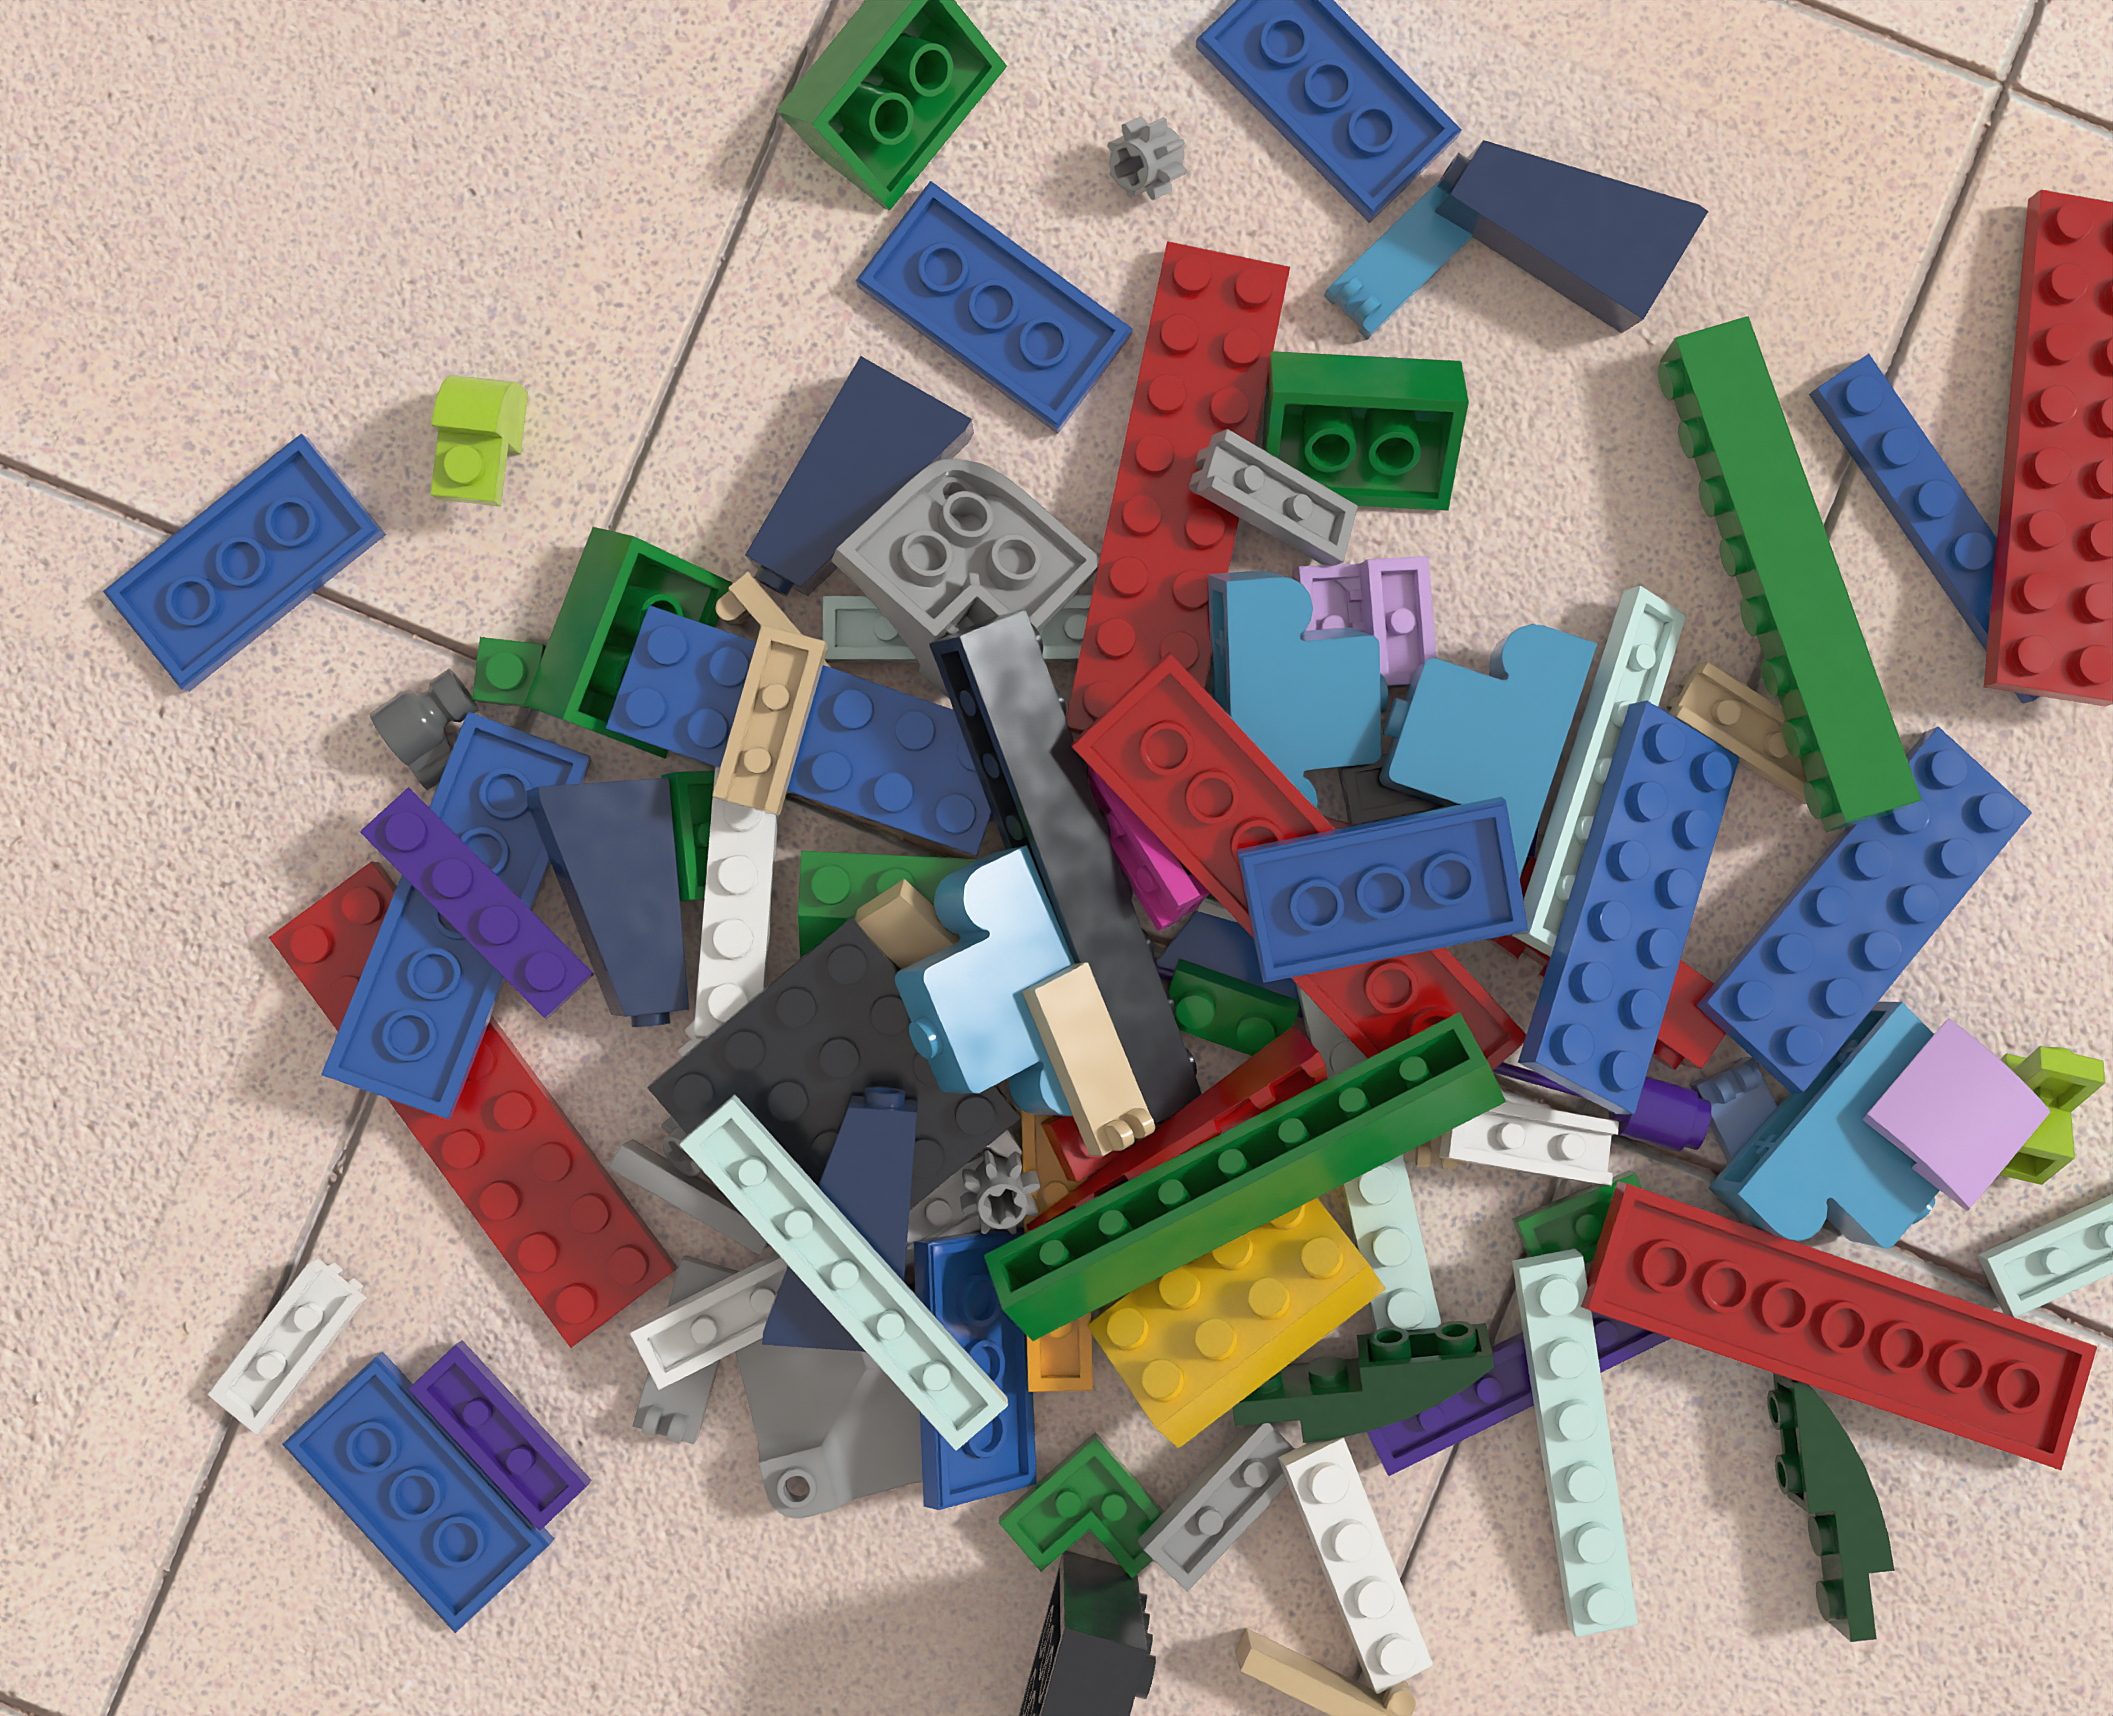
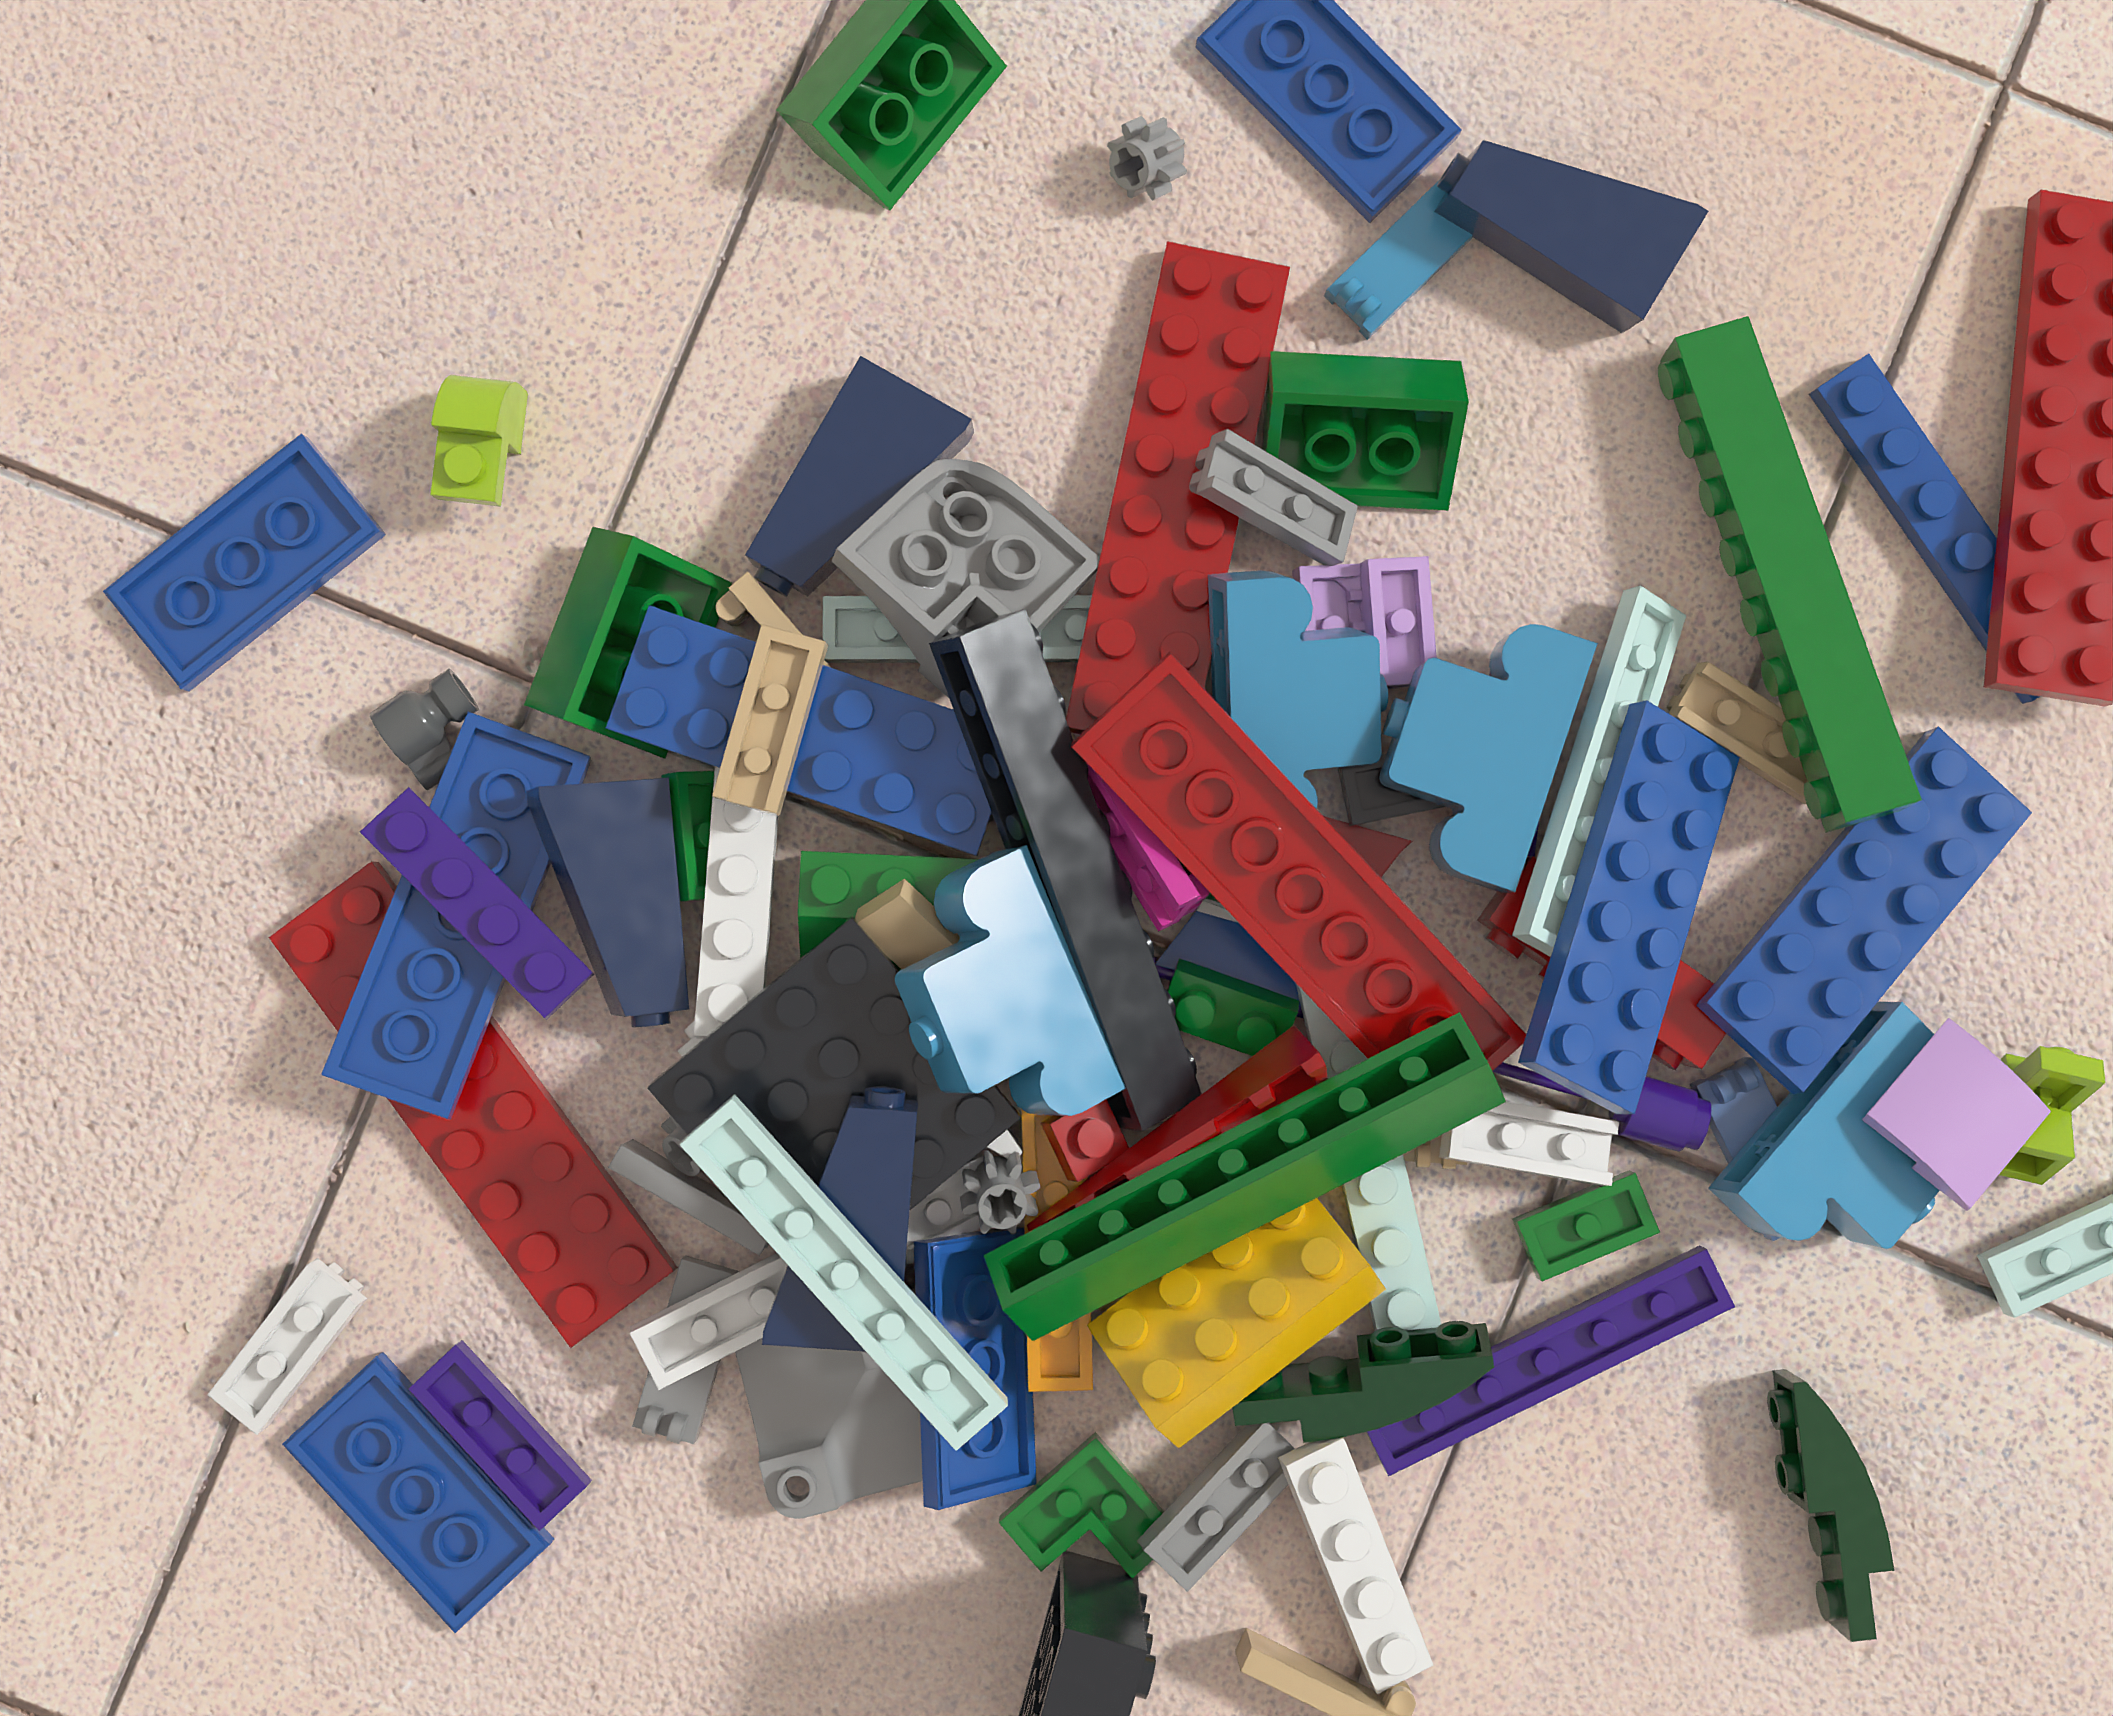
(505, 671): green plate -> none
(994, 307): blue tile -> none
(1089, 1060): tan hinge -> none
(1383, 889): blue tile -> none
(1575, 1442): light aqua plate -> none
(1838, 1325): red plate -> none

